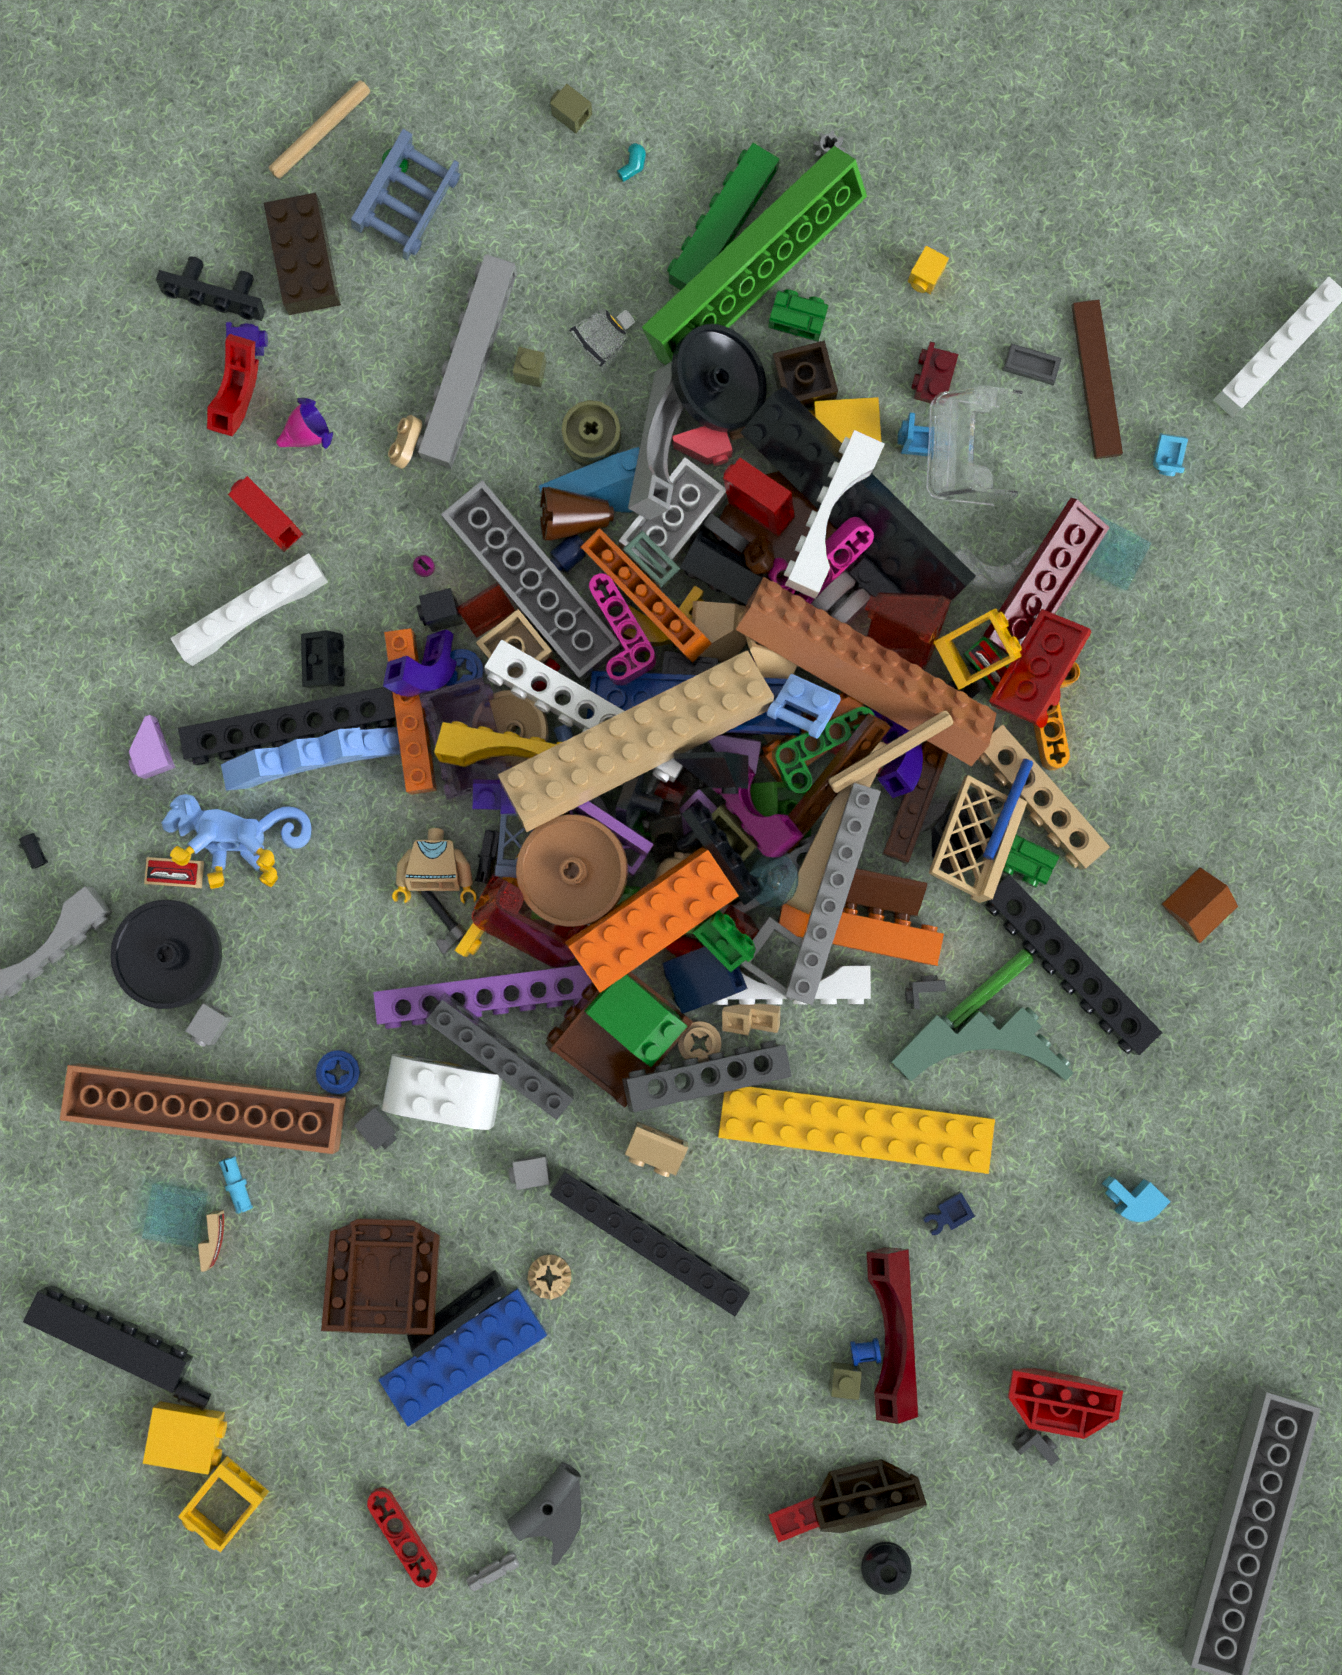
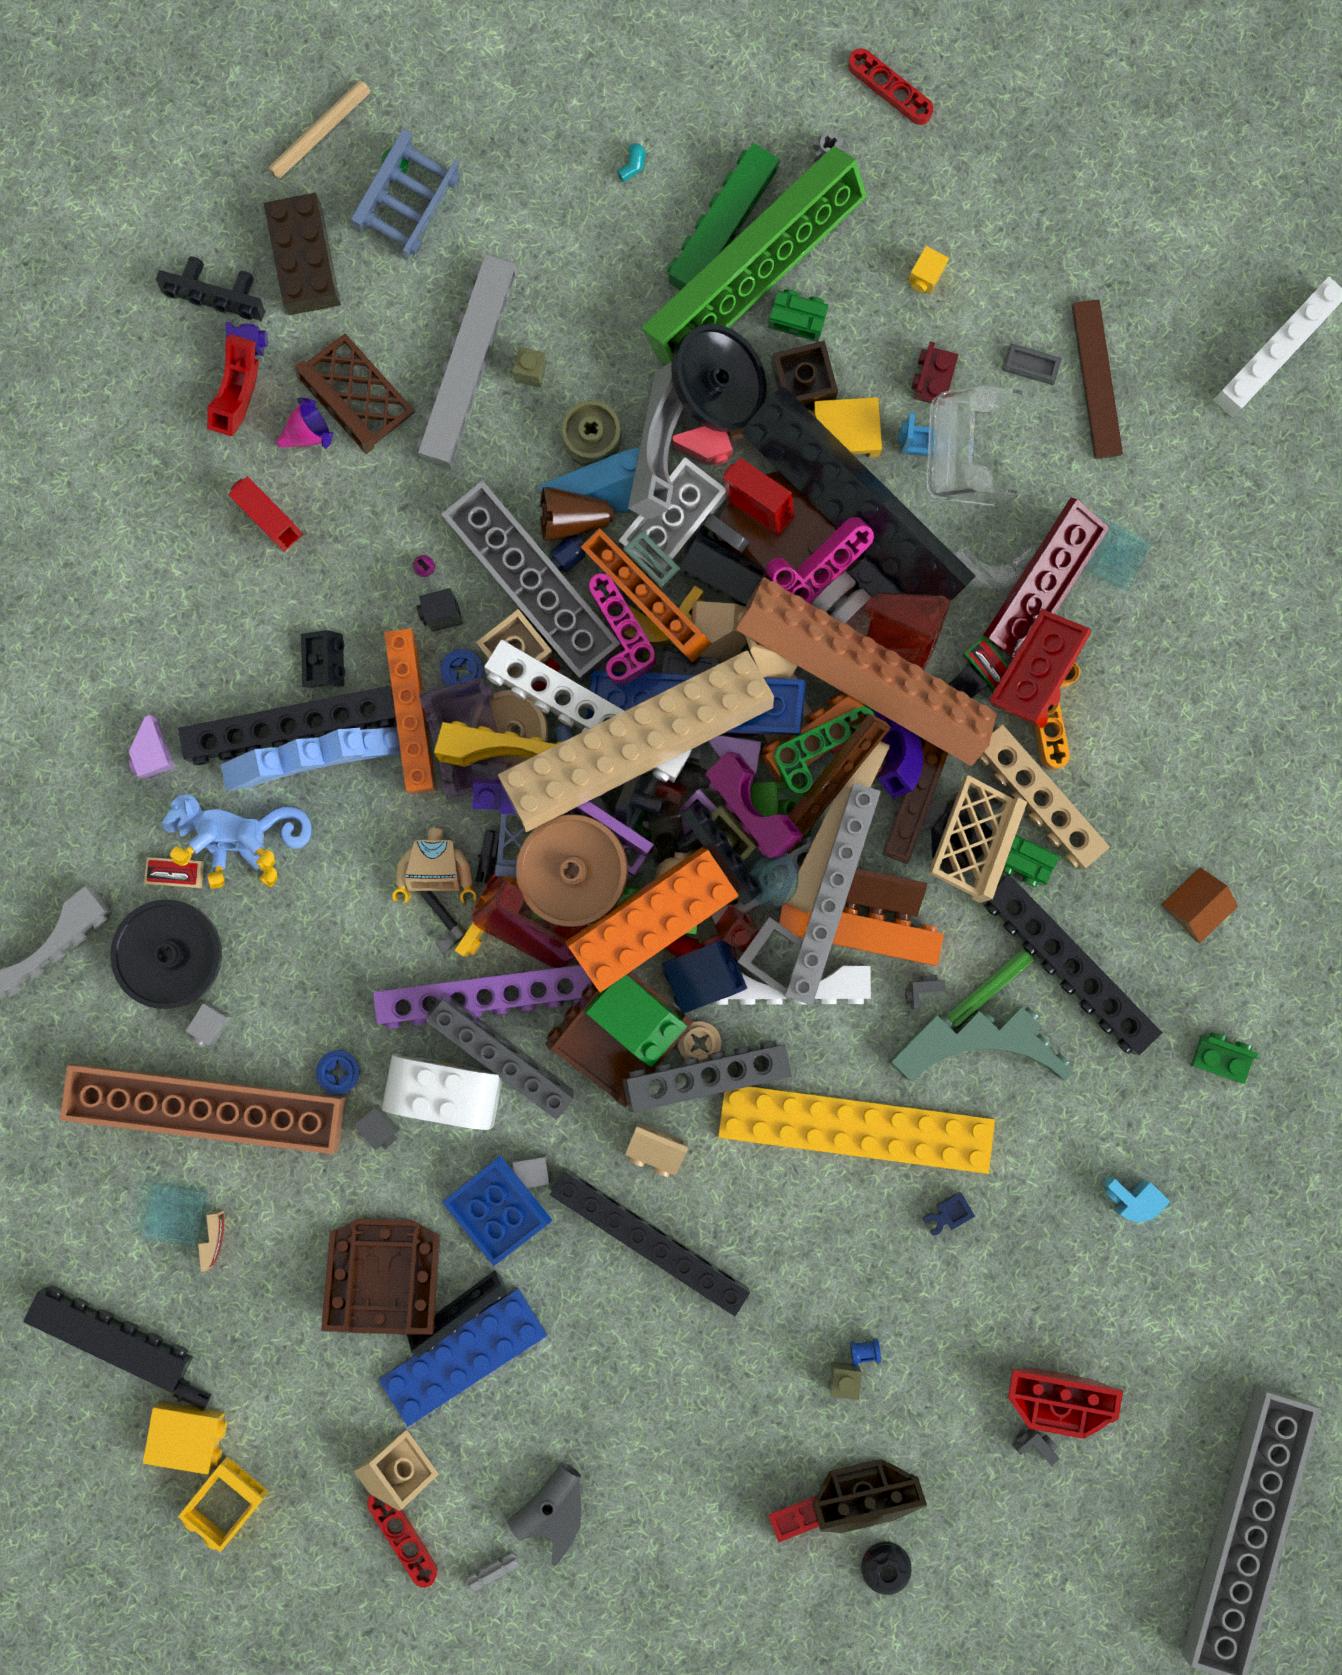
(33, 850): black pin -> none
(219, 626): white arch -> none
(235, 1184): medium azure pin -> none
(334, 402): none -> reddish brown fence
(397, 1471): none -> tan slope
(402, 449): tan plate -> none
(411, 678): dark purple arch -> none
(486, 609): clear red piece -> none
(497, 1211): none -> blue plate
(558, 1267): tan gear -> none
(570, 108): olive brick -> none
(602, 337): clear torso -> none
(717, 769): black slope -> none
(725, 940): green bracket -> none
(742, 1018): tan slope -> none
(759, 555): reddish brown plate -> none
(808, 699): light blue plate -> none
(856, 464): white arch -> none
(890, 751): tan axle -> none
(894, 83): none -> red beam
(897, 1387): dark red arch -> none
(954, 660): yellow window -> none
(1008, 809): blue bar -> none
(1170, 454): medium azure bracket -> none
(1223, 1058): none -> green bracket

